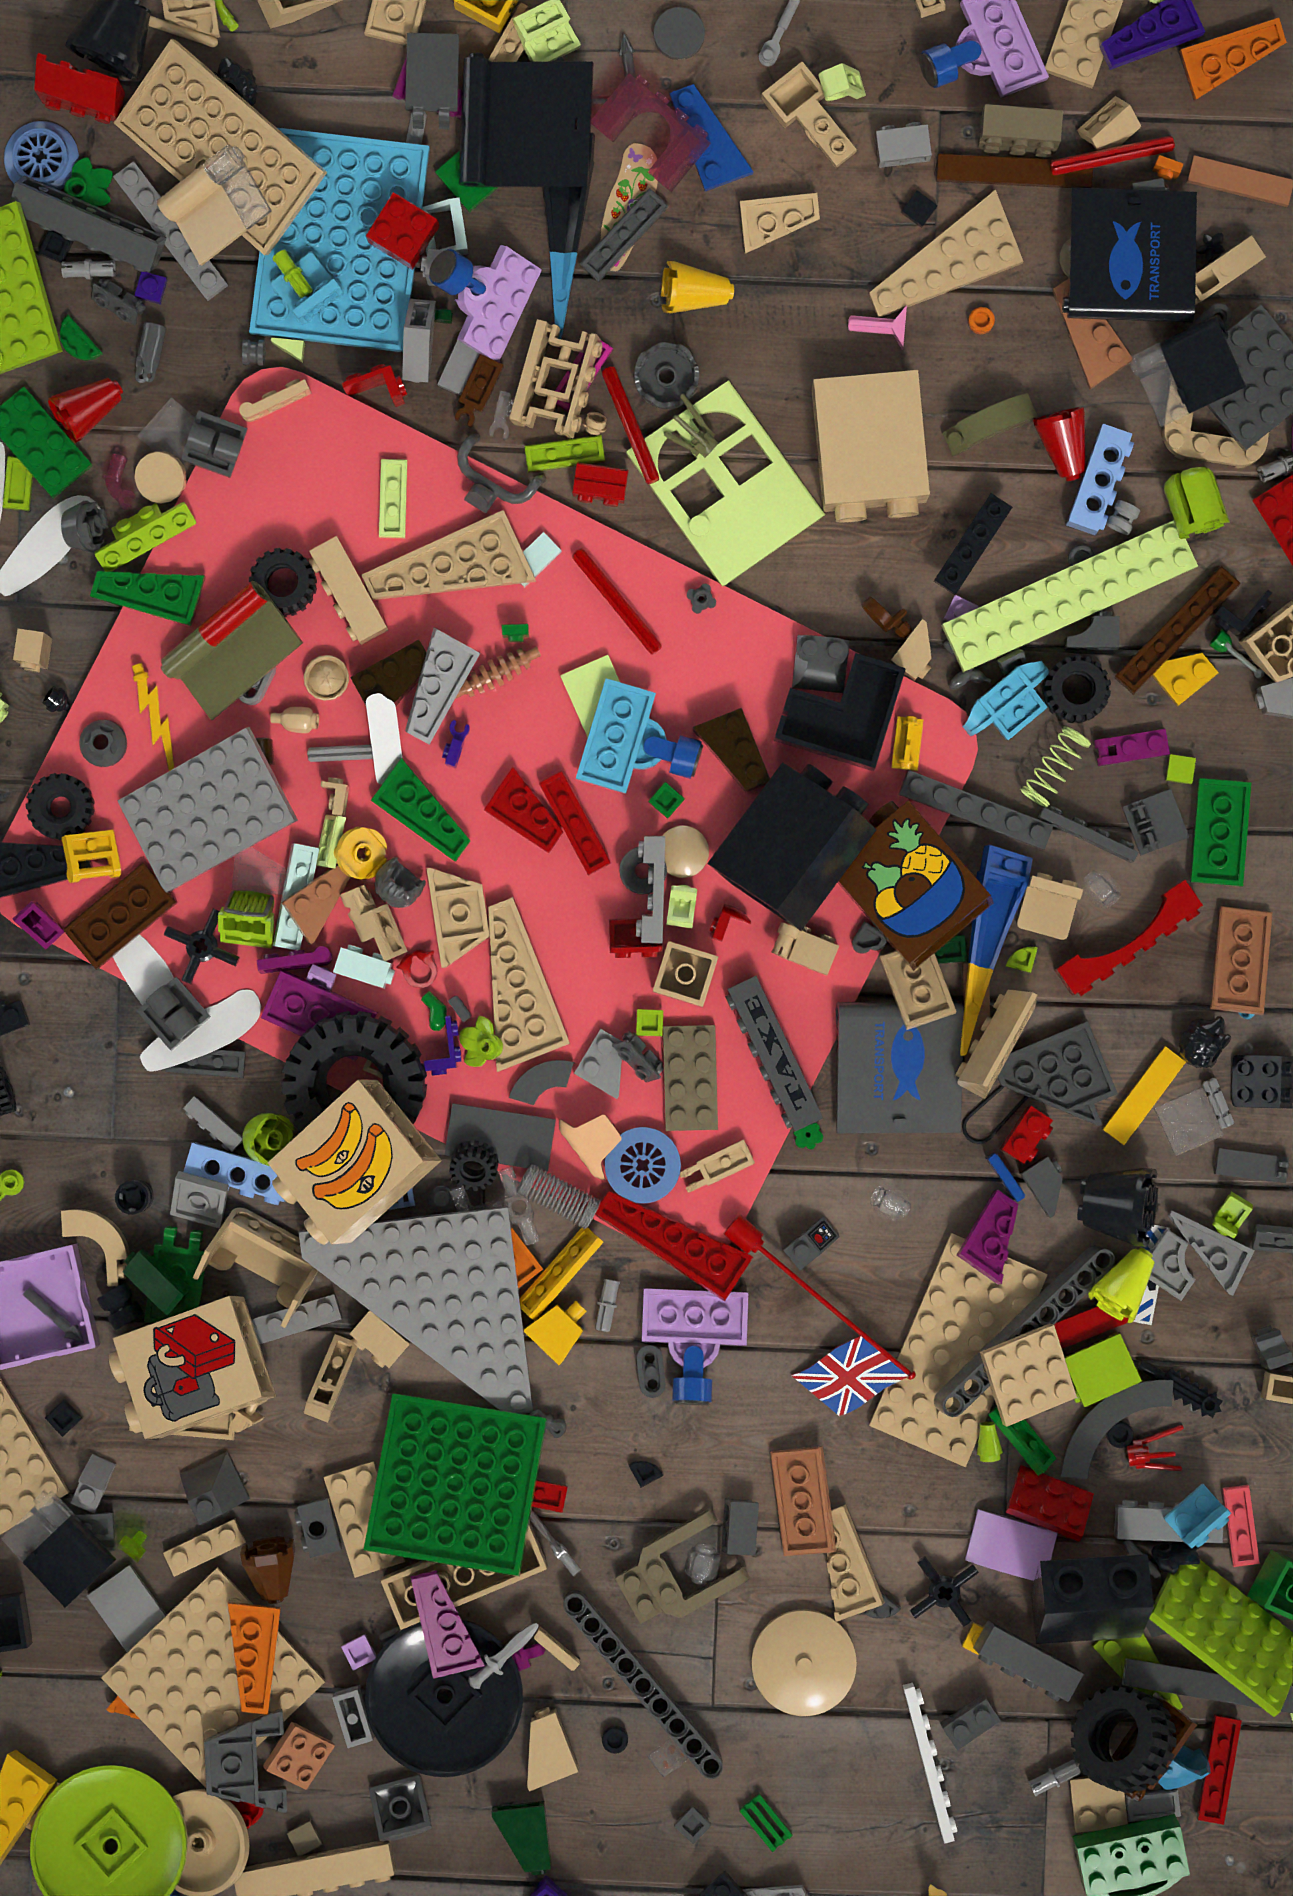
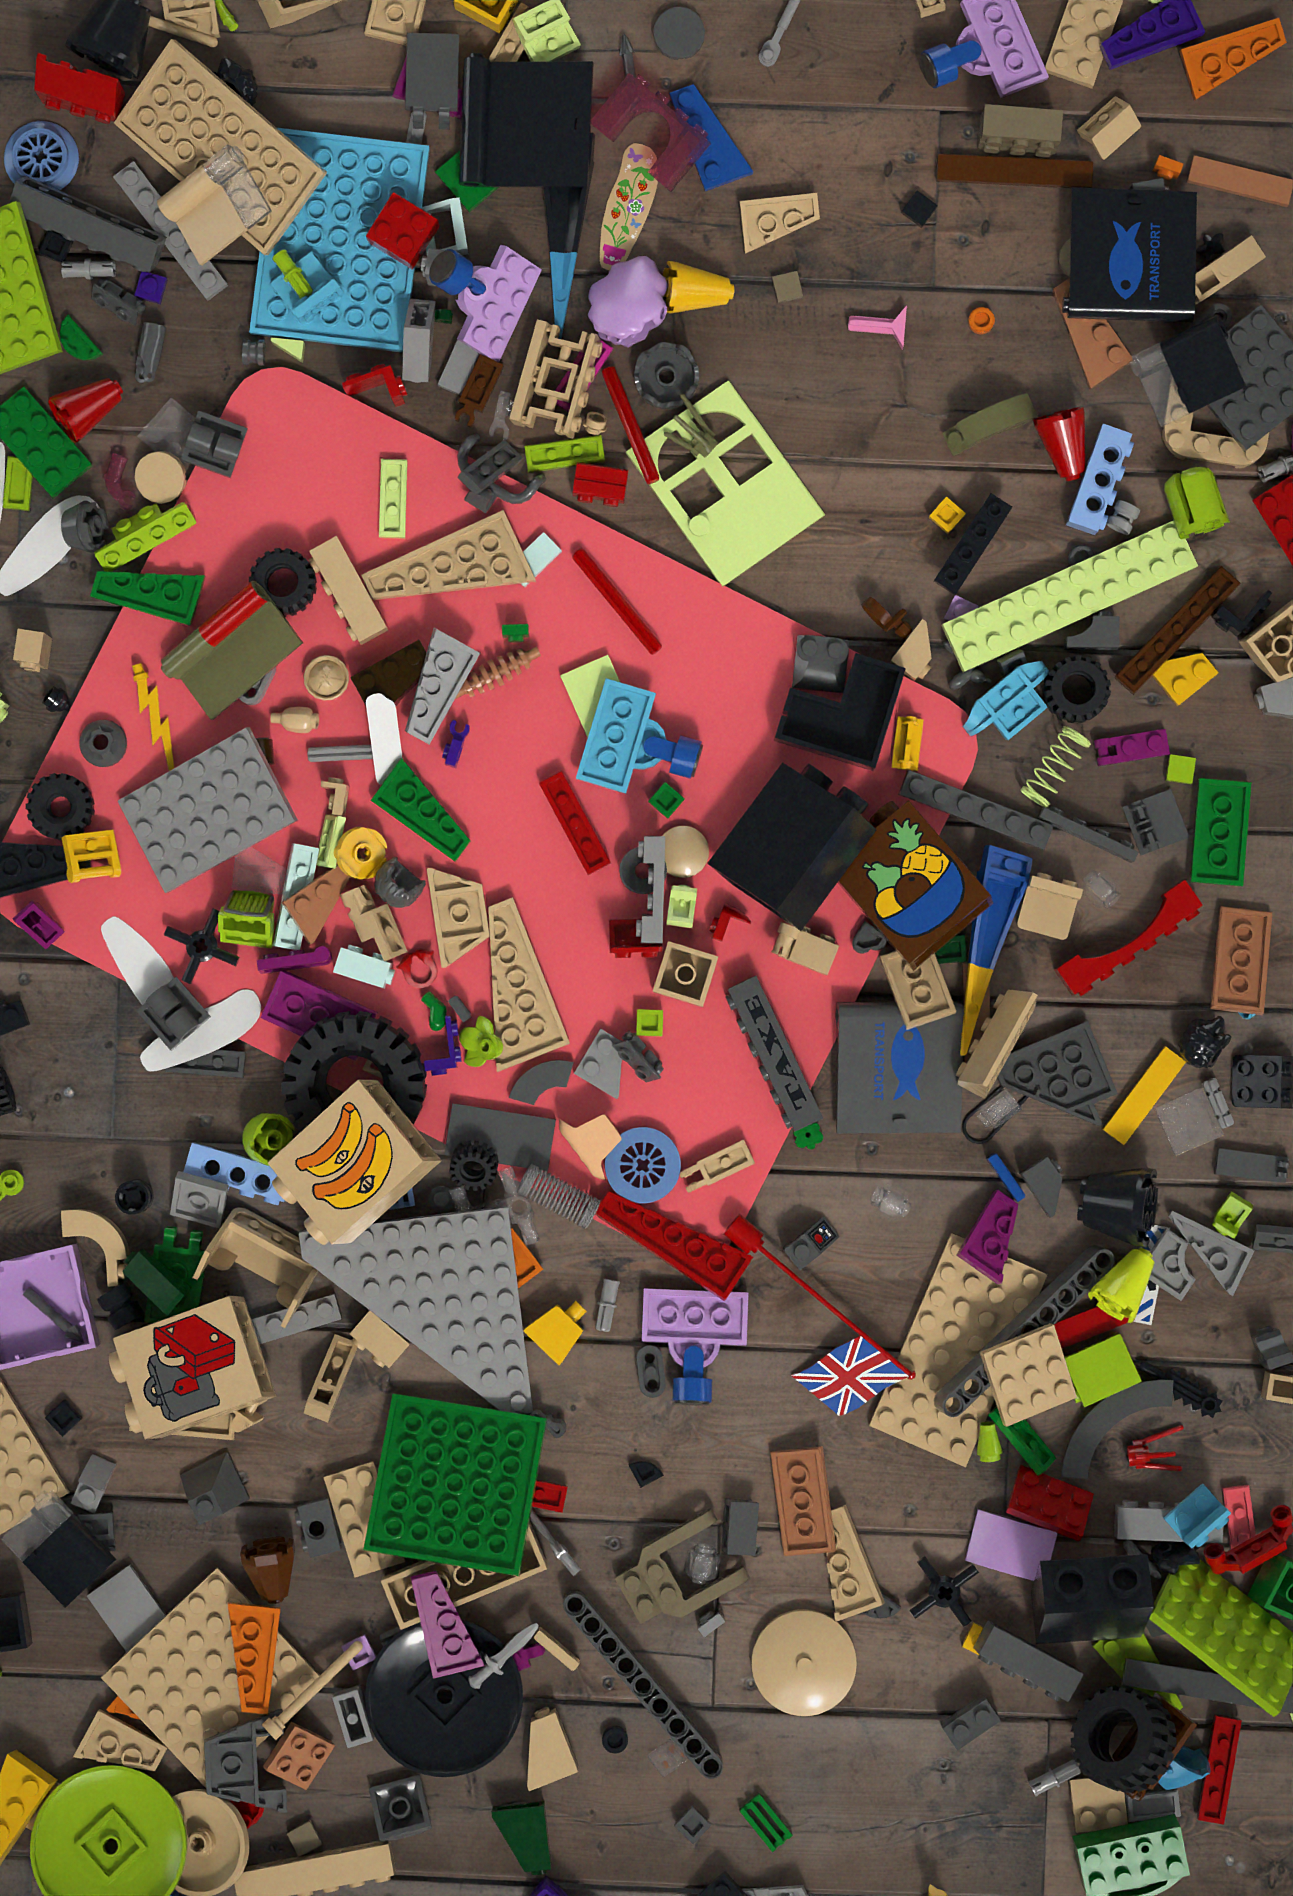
(92, 183): green plate -> none
(119, 916): reddish brown tile -> none
(120, 1743): none -> tan wing
(133, 1547): clear neon green tile -> none
(204, 1547): tan plate -> none
(213, 1123): light grey piece -> none
(274, 400): tan plate -> none
(276, 1724): none -> tan piece
(321, 977): lavender plate -> none
(490, 467): none -> dark grey plate
(522, 811): red wing -> none
(559, 1272): yellow plate -> none
(624, 235): dark grey tile -> none
(628, 301): none -> lavender piece
(690, 1078): dark tan plate -> none
(699, 605): dark grey plate -> none
(710, 1622): none -> light grey plate
(735, 748): dark brown wedge -> none
(787, 287): none -> dark tan tile
(798, 98): tan plate -> none
(841, 82): yellowish green plate -> none
(870, 444): tan brick -> none
(903, 145): light grey brick -> none
(927, 1751): white plate -> none
(947, 515): none -> yellow plate
(963, 254): tan wing -> none
(998, 1109): none -> clear slope
(1022, 959): lime tile -> none
(1026, 1134): red brick -> none
(1112, 155): red axle -> none
(1120, 1435): black tile -> none
(1222, 643): hinge -> none
(1254, 1550): none -> red plate

